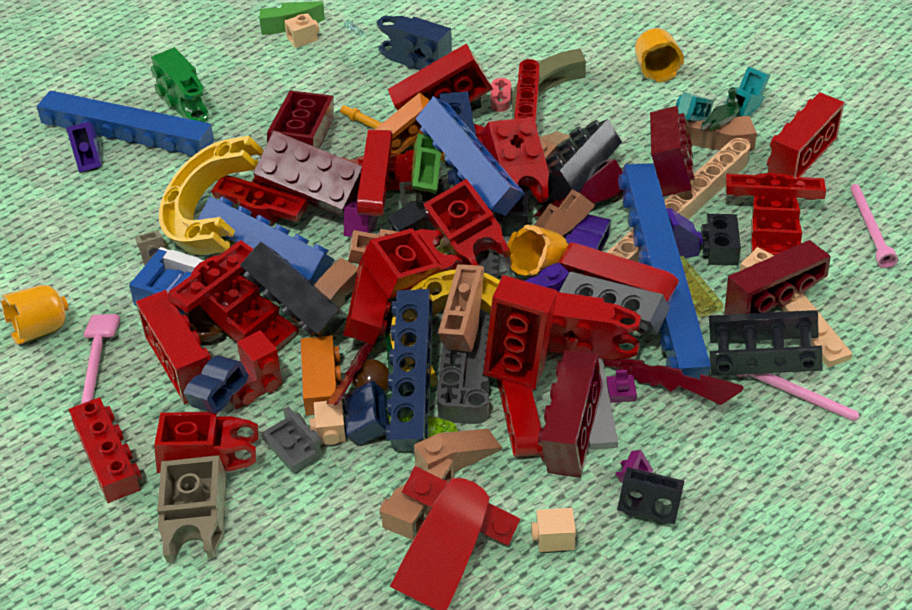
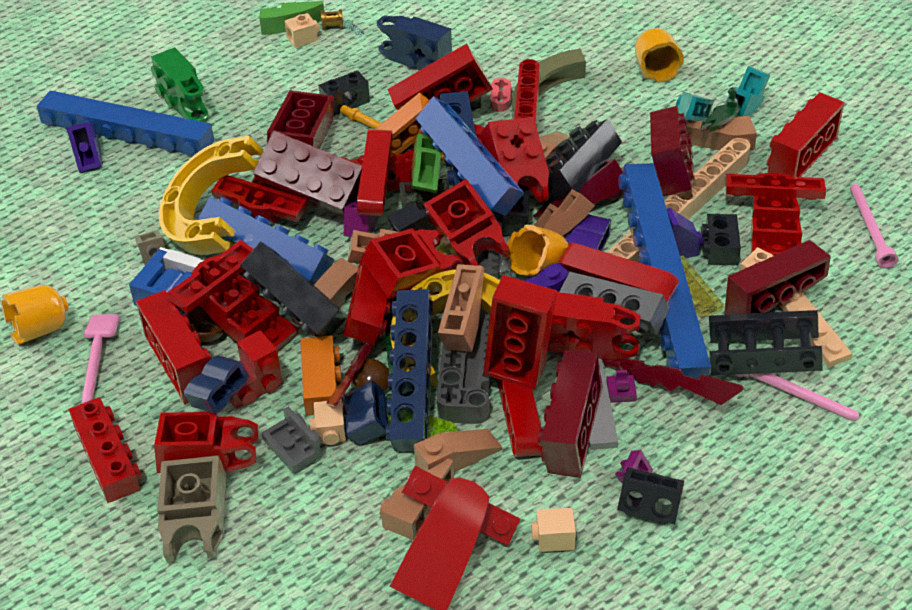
(332, 18): none -> pearl gold bush
(347, 90): none -> black brick

